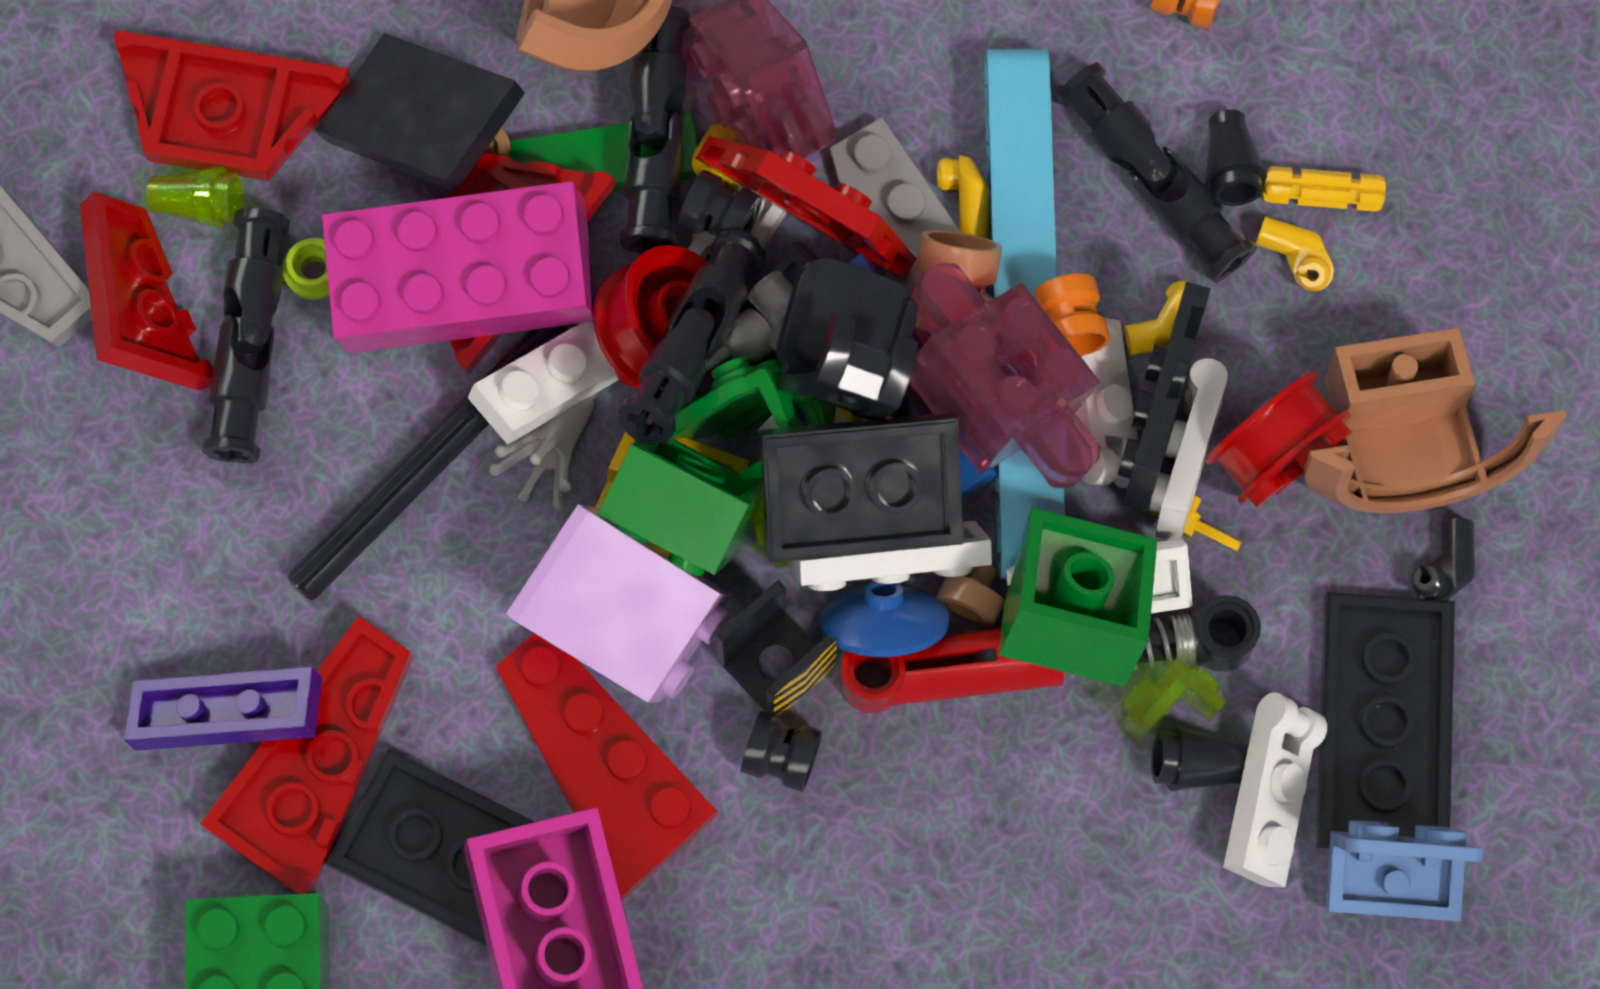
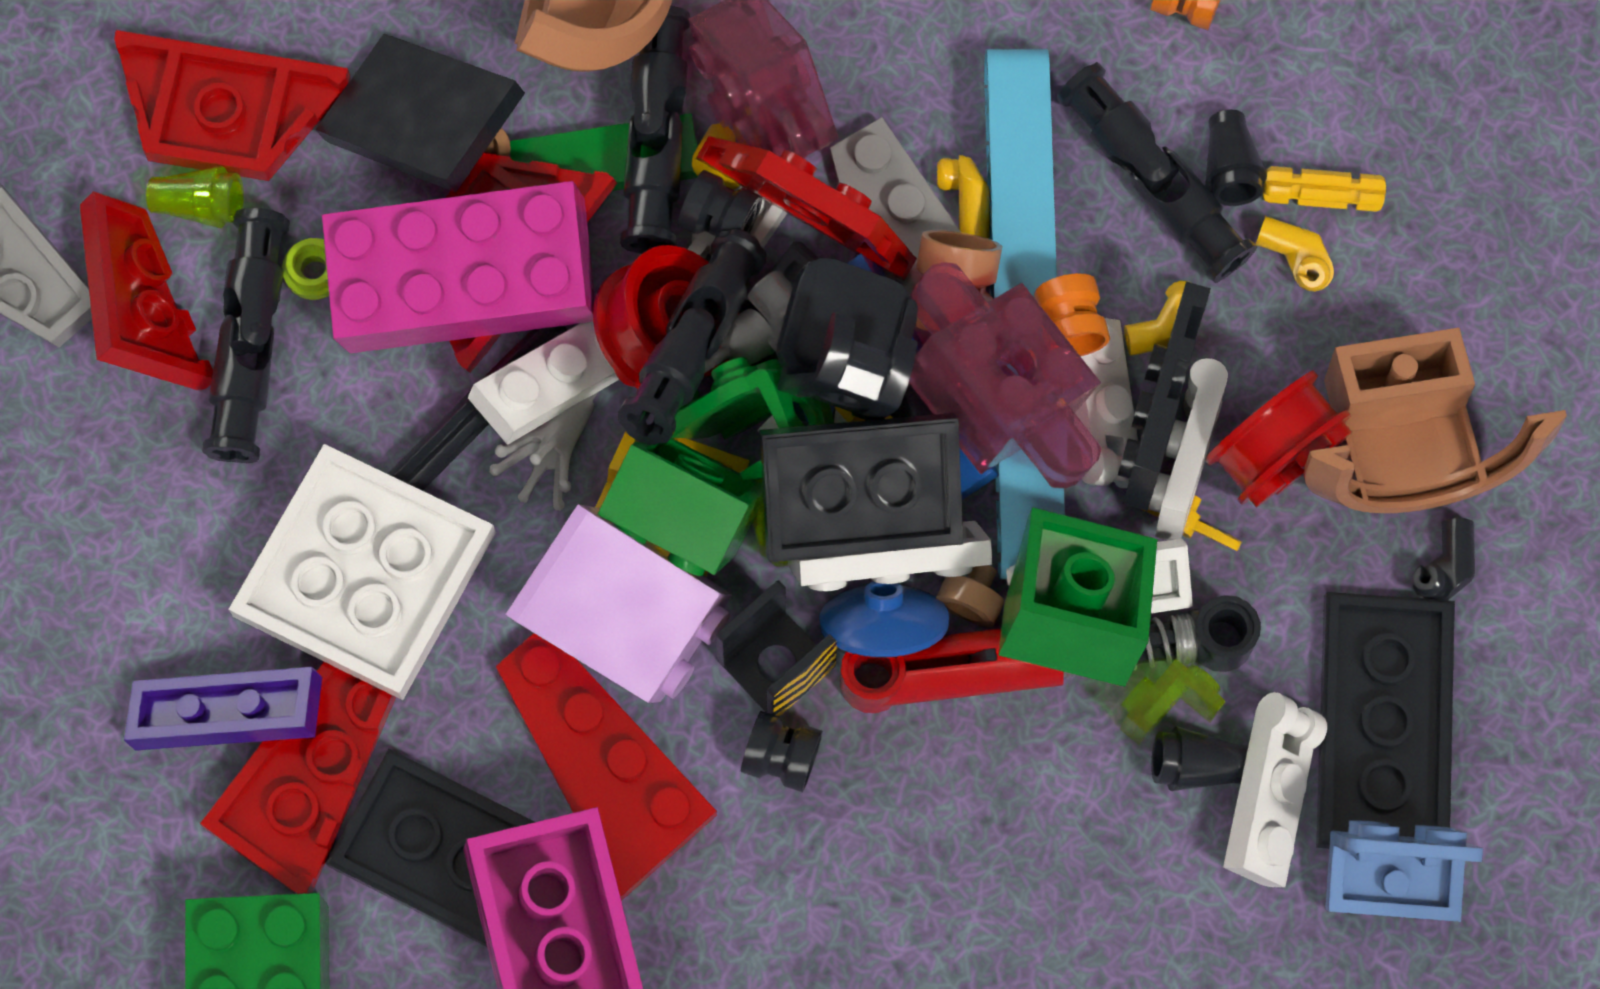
(363, 571): none -> white plate

